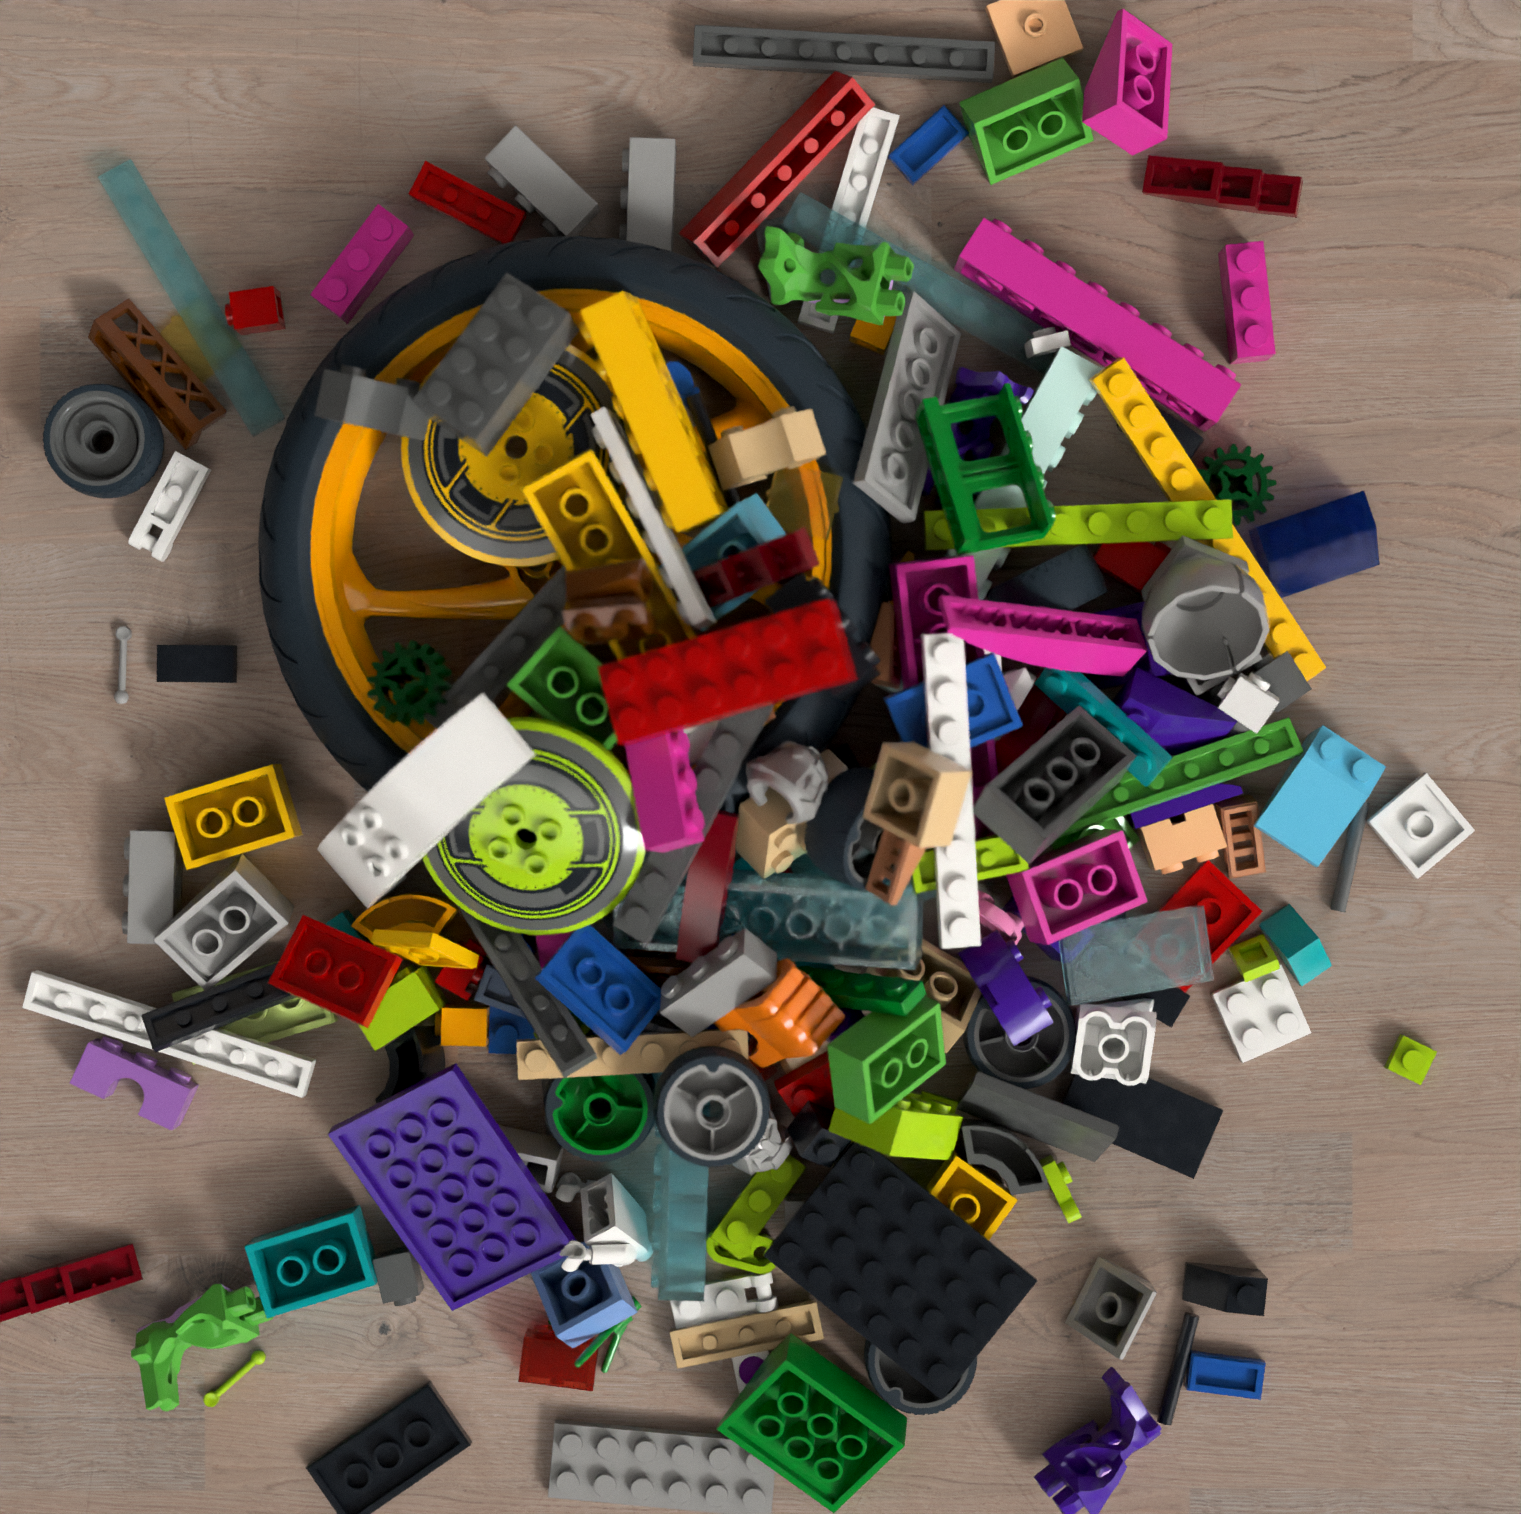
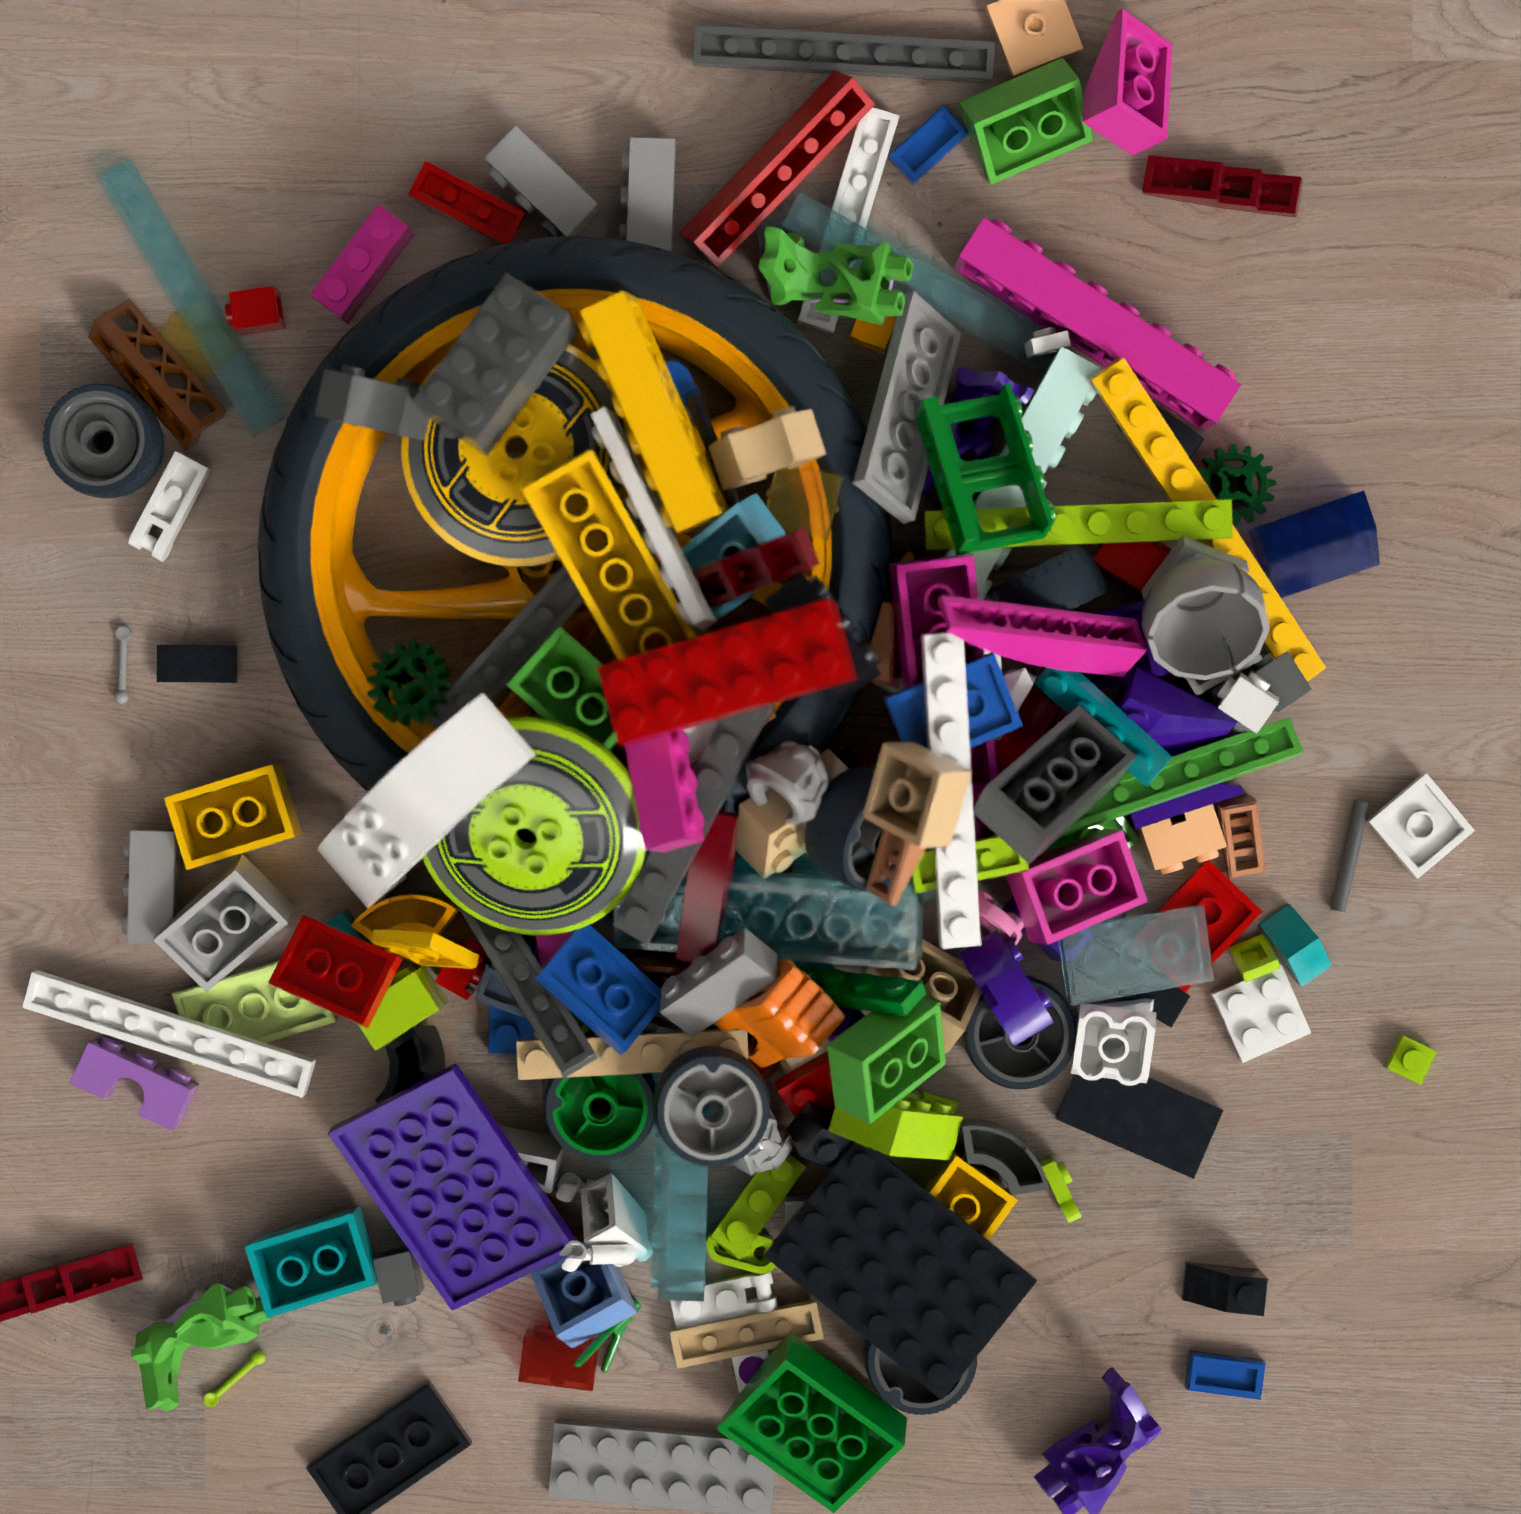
(213, 1008): black tile -> none
(463, 1025): light orange brick -> none
(610, 602): reddish brown piece -> none
(1037, 1117): dark grey tile -> none
(1111, 1307): light grey slope -> none
(1178, 1368): black bar -> none
(1246, 302): dark pink brick -> none
(1319, 795): medium azure slope -> none

